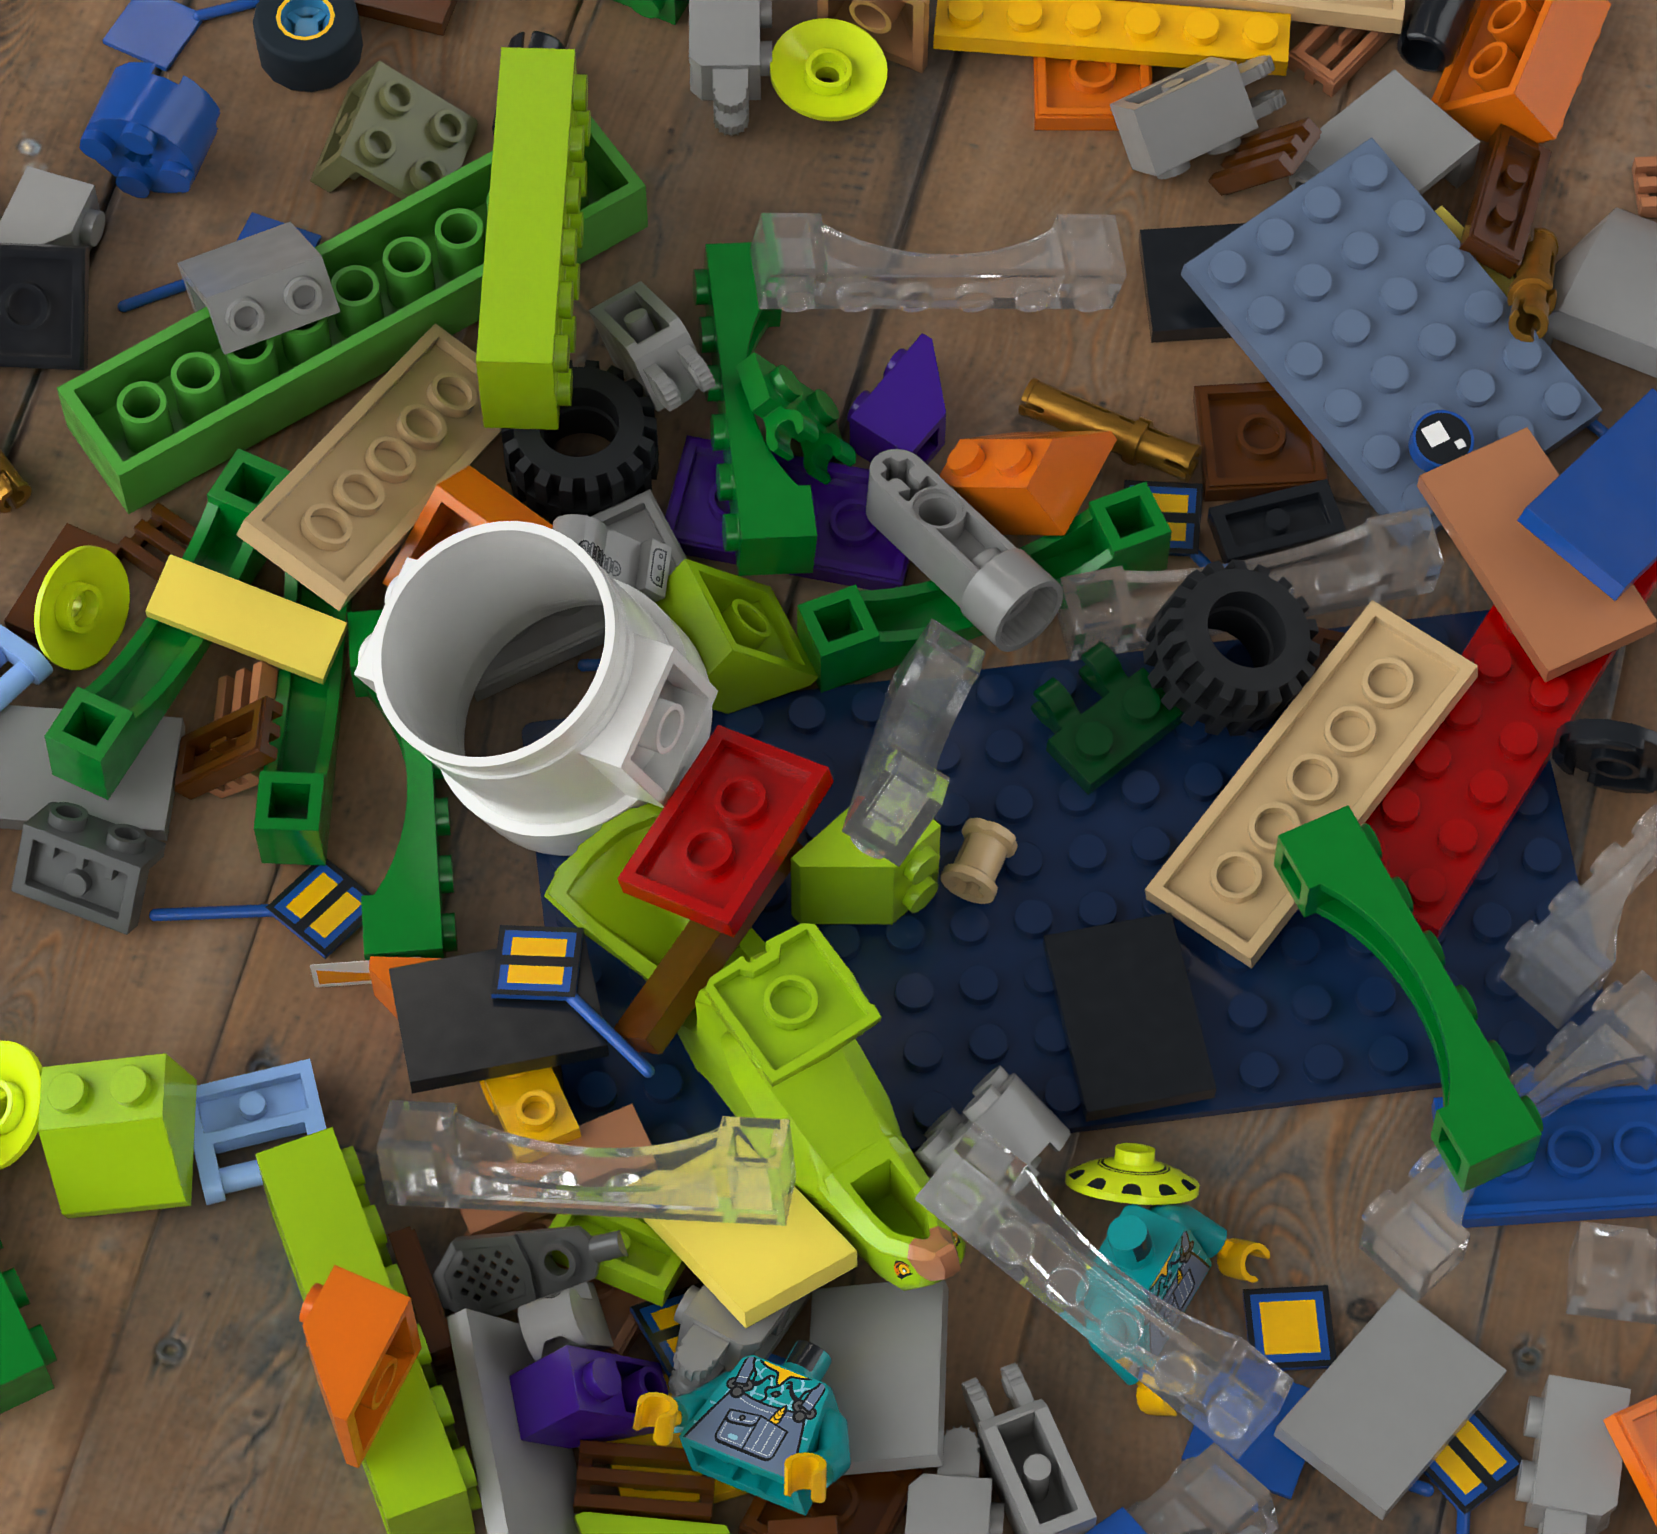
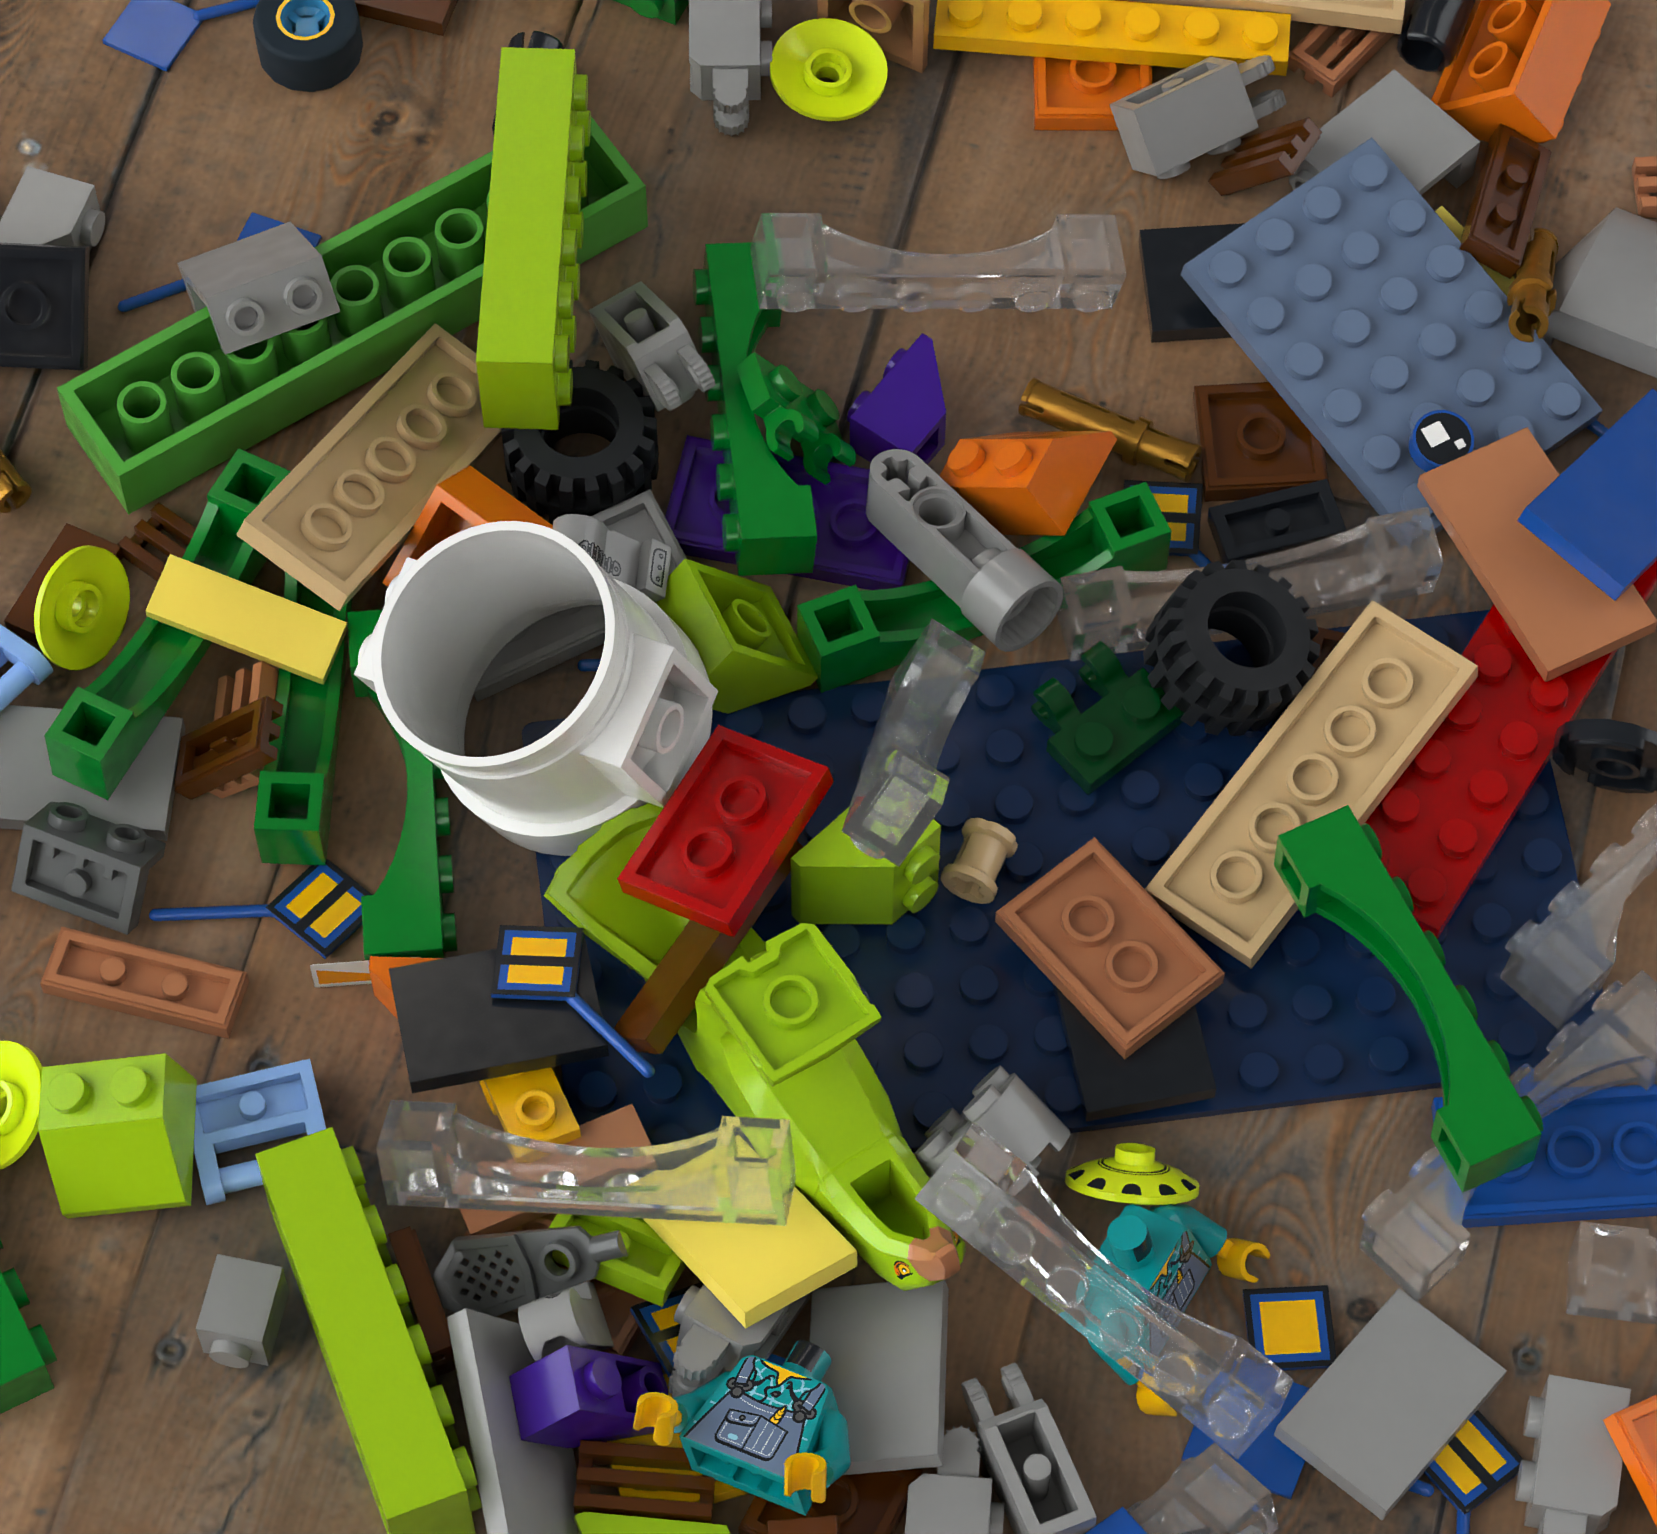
(145, 982): none -> nougat tile
(151, 130): blue brick -> none
(242, 1311): none -> light grey brick
(361, 1353): orange slope -> none
(393, 135): olive bracket -> none
(1109, 947): none -> nougat tile

